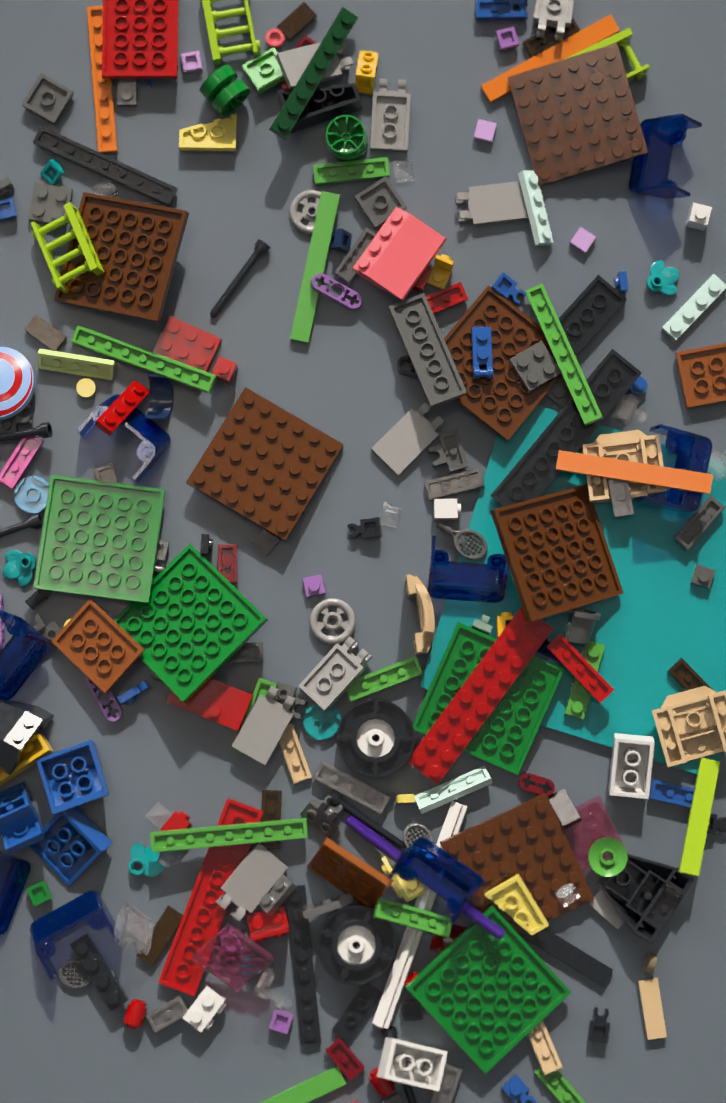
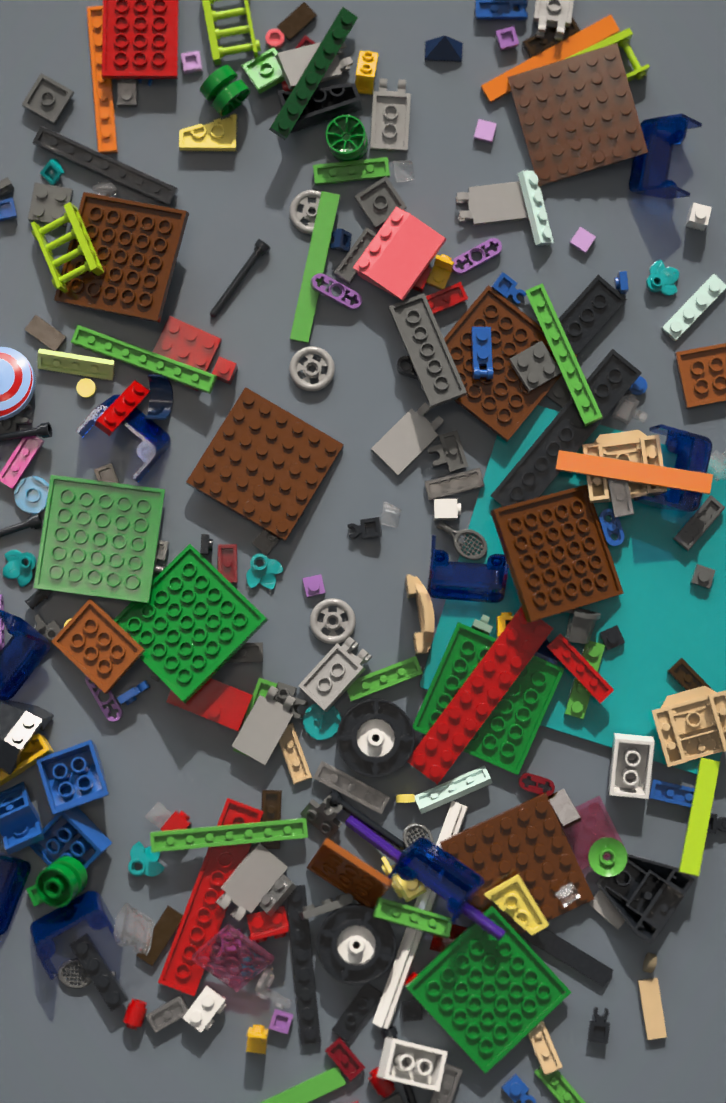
(61, 881): none -> green wheel
(257, 1039): none -> yellow bracket
(265, 573): none -> teal plate
(326, 361): none -> light grey plate
(443, 49): none -> dark blue slope
(491, 254): none -> medium lavender beam
(612, 527): none -> blue plate
(612, 637): none -> black plate

